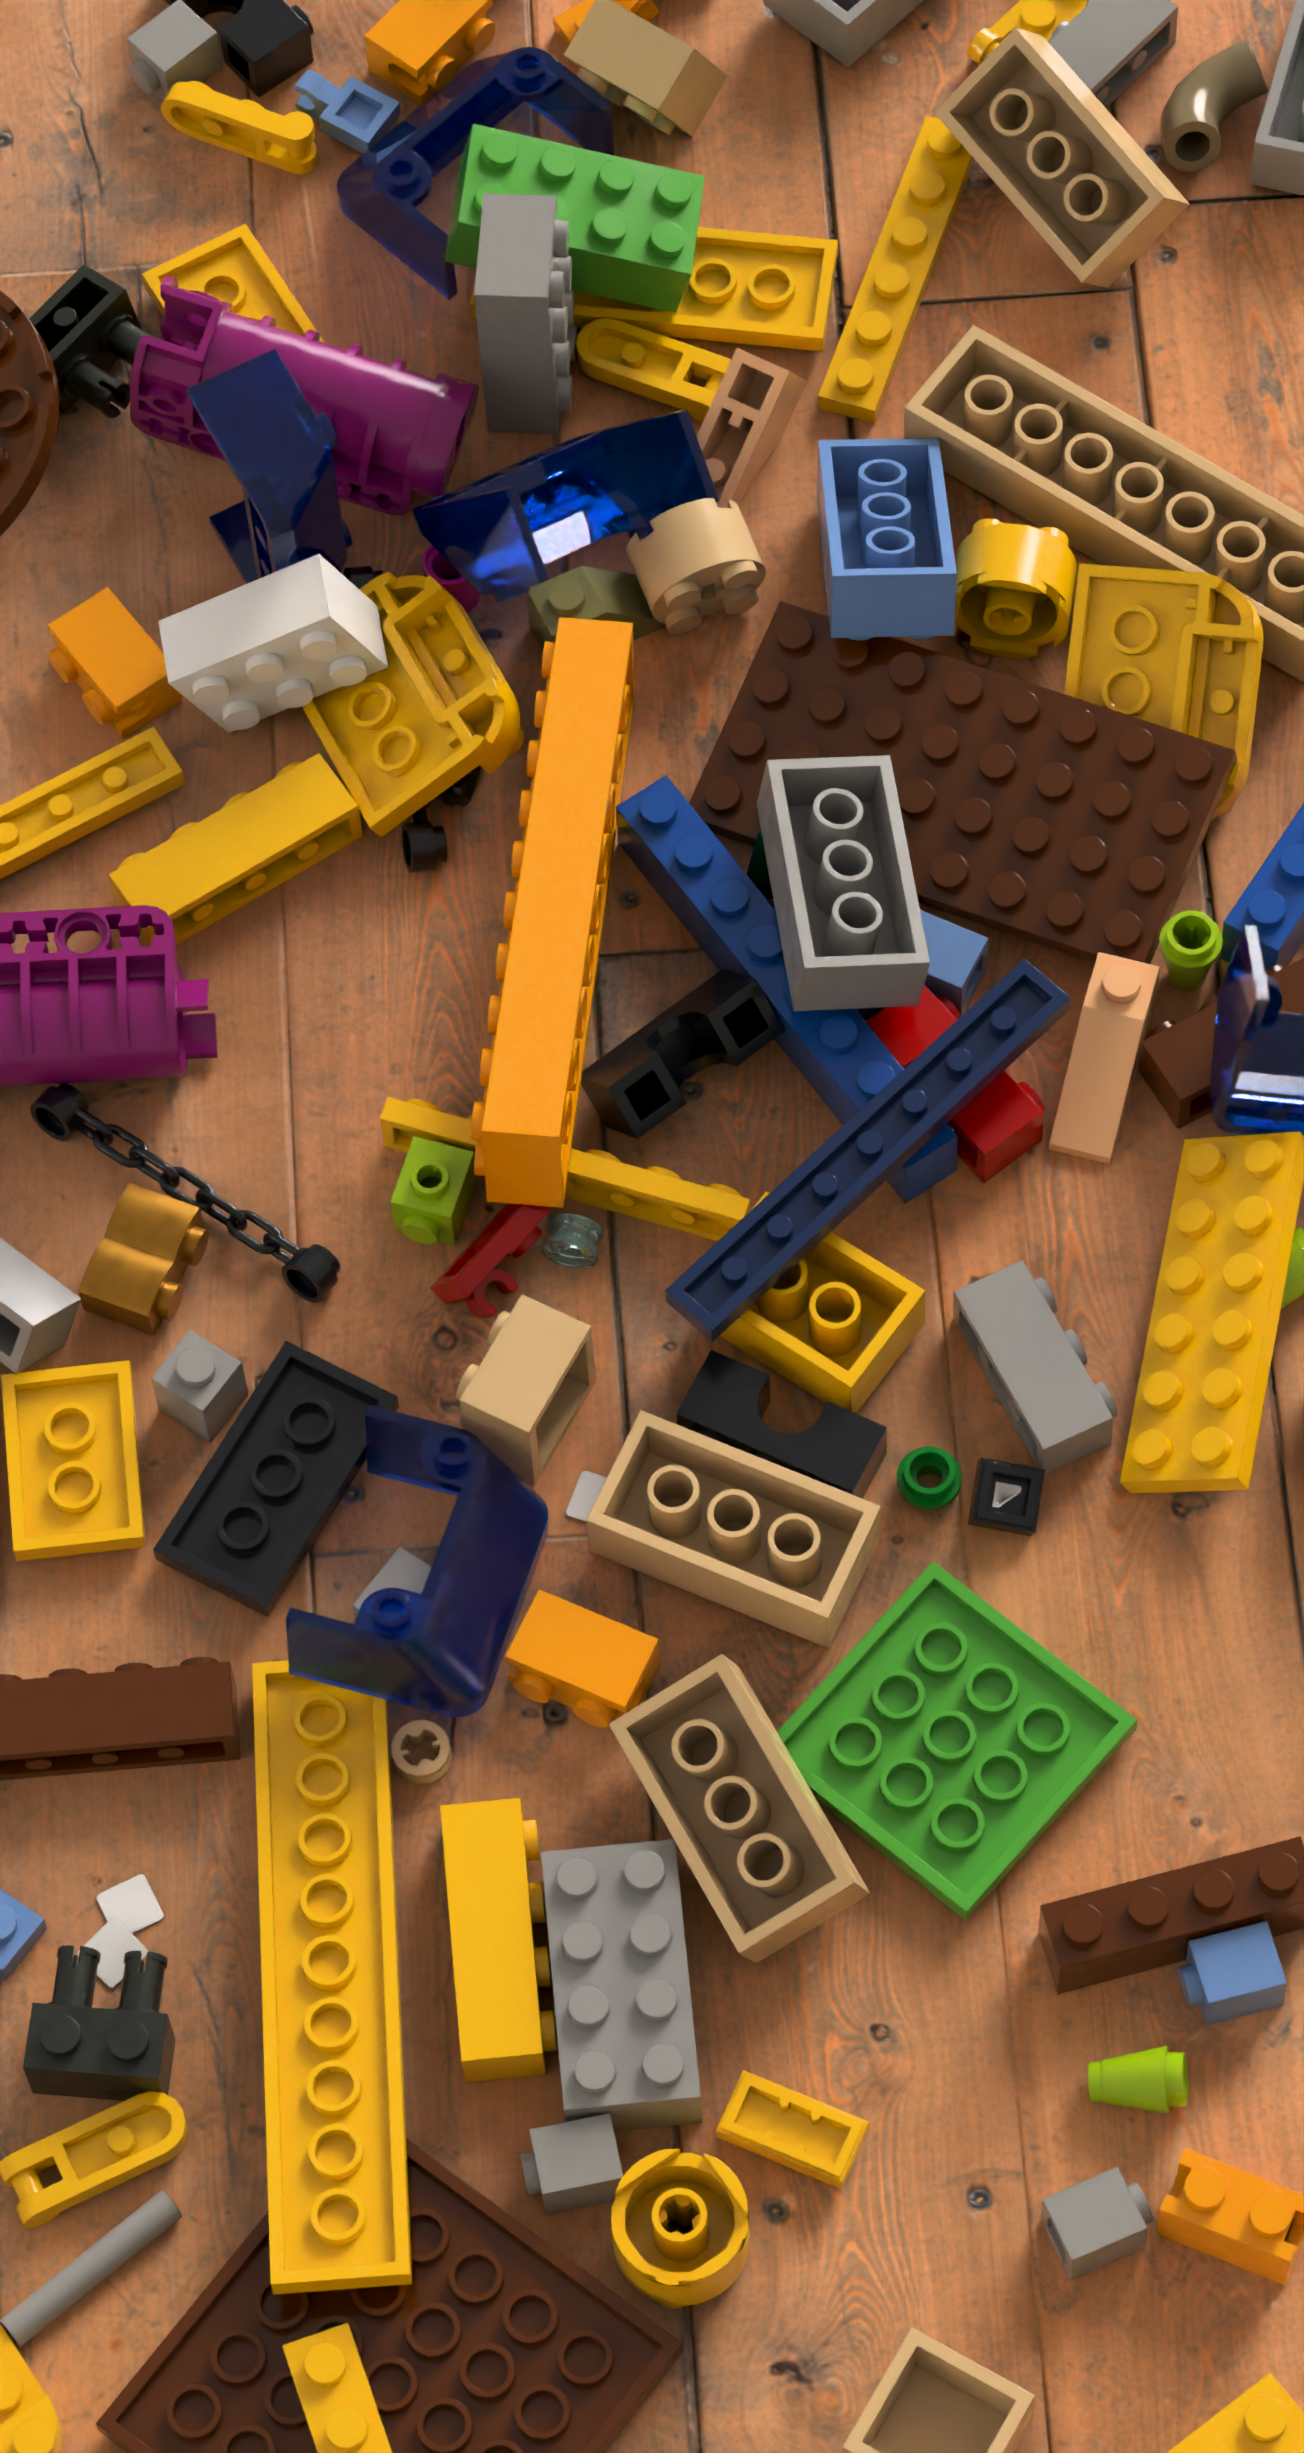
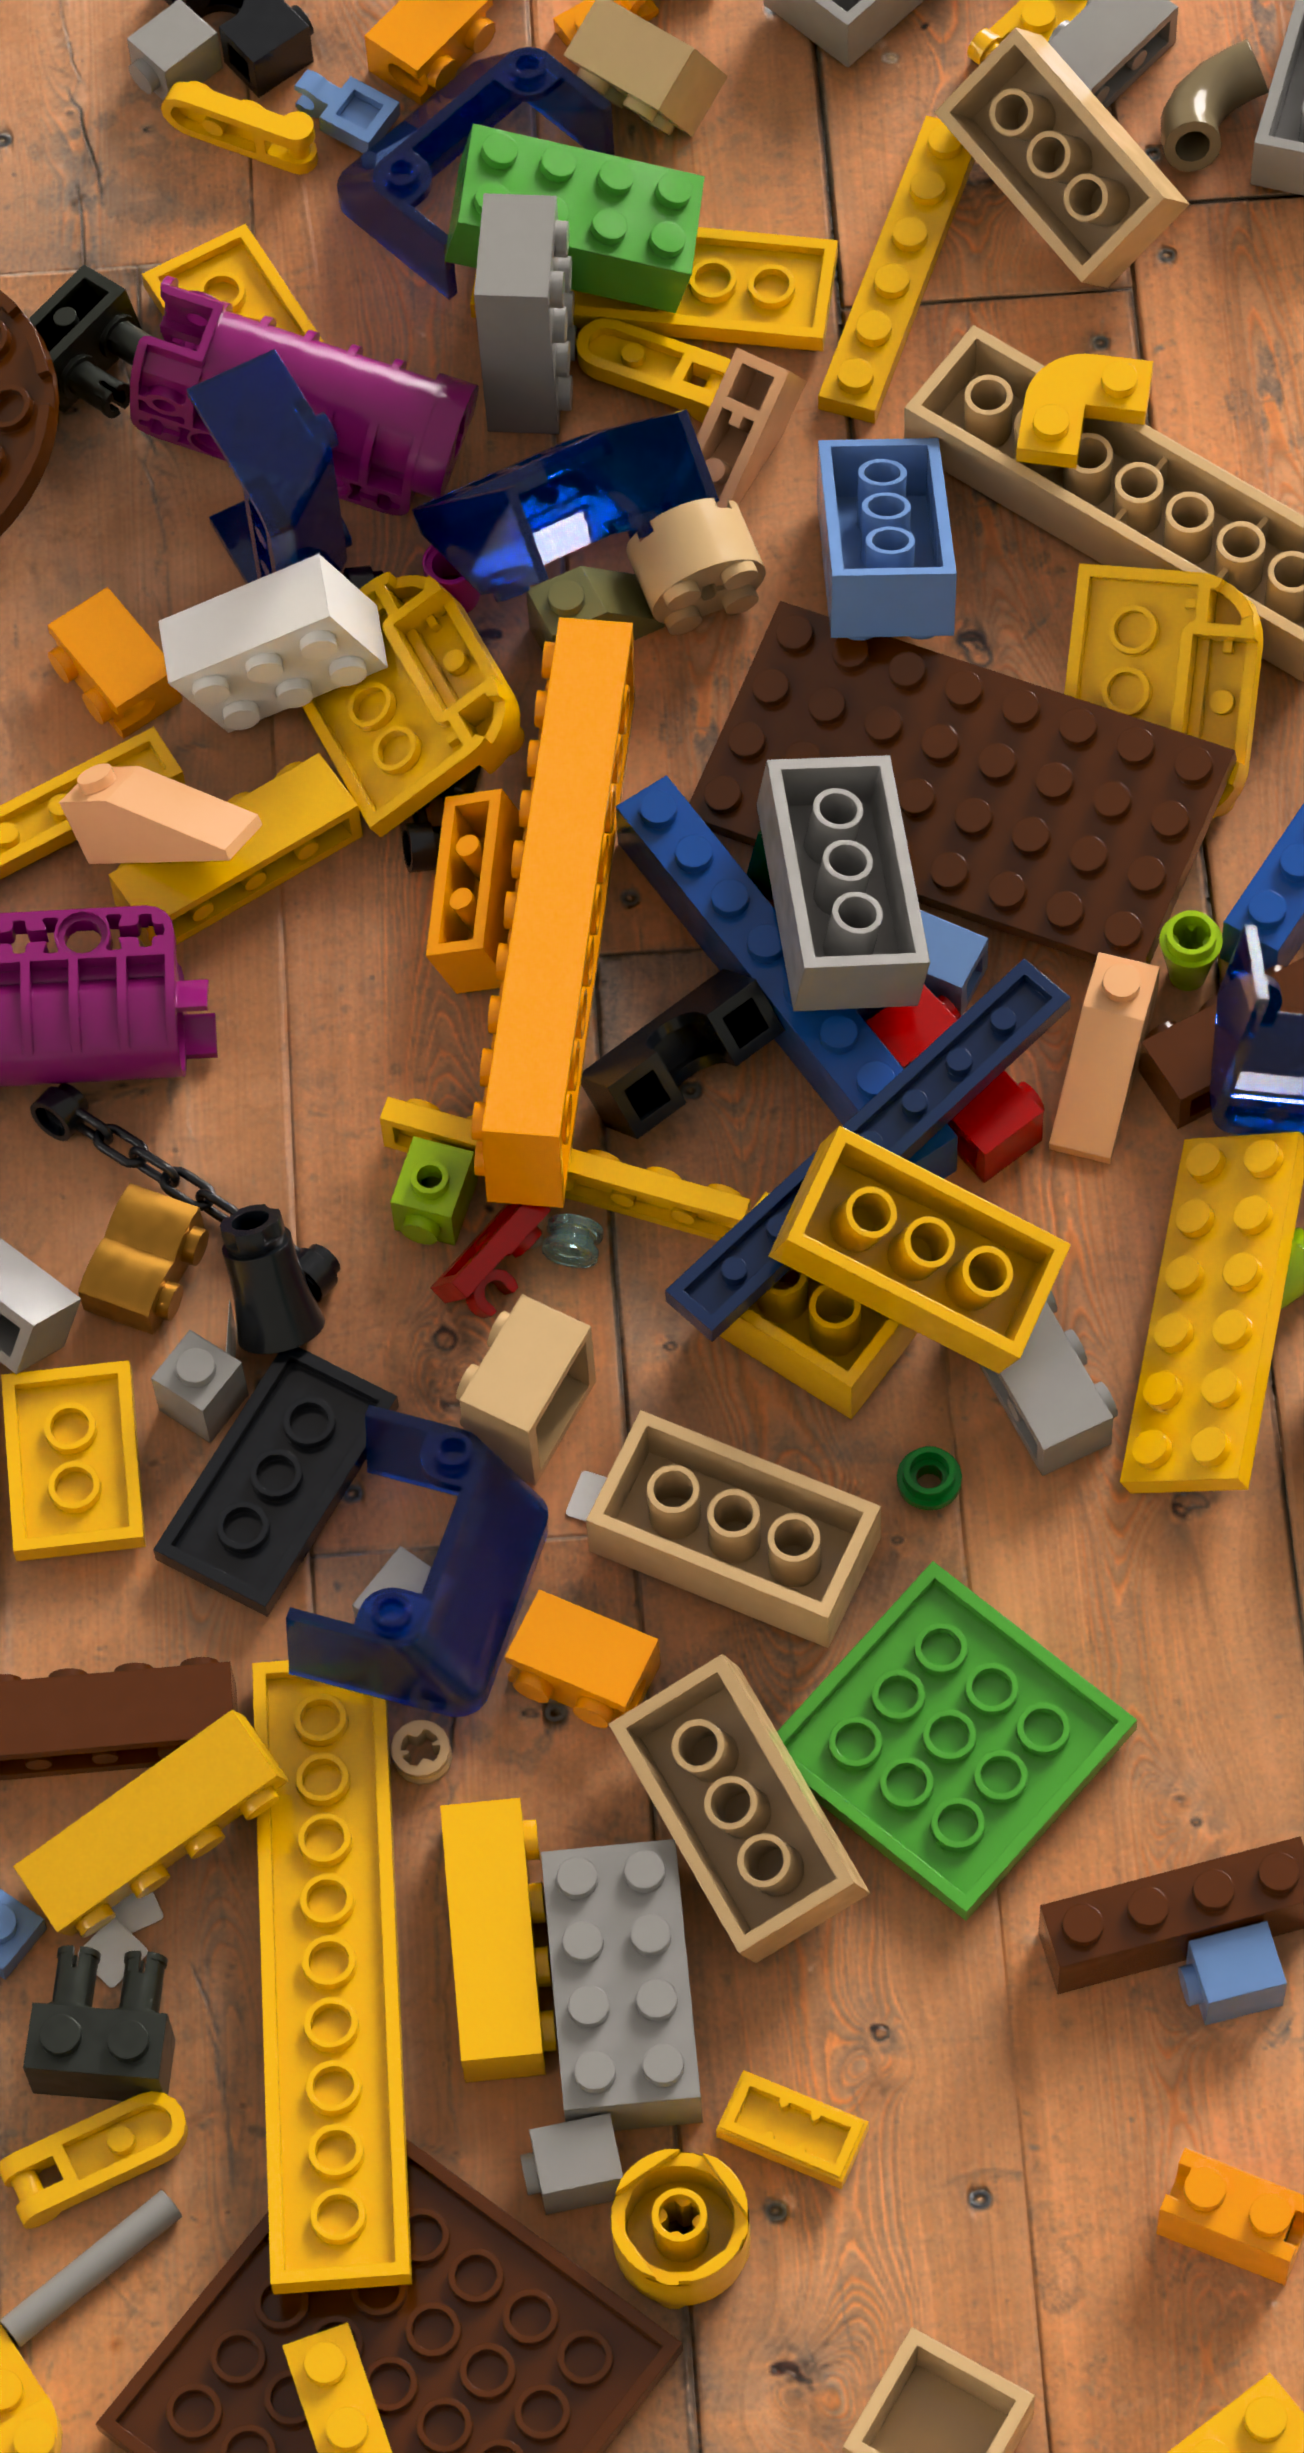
(150, 818): none -> light nougat slope
(151, 1825): none -> yellow brick
(231, 1333): none -> white sticker
(267, 1283): none -> black plant
(472, 888): none -> light orange brick
(729, 1407): black arch -> none
(919, 1250): none -> yellow brick
(1006, 1496): black tile -> none
(1014, 588): yellow brick -> none
(1075, 390): none -> yellow plate
(1096, 2222): light grey brick -> none
(1141, 2080): lime cone -> none

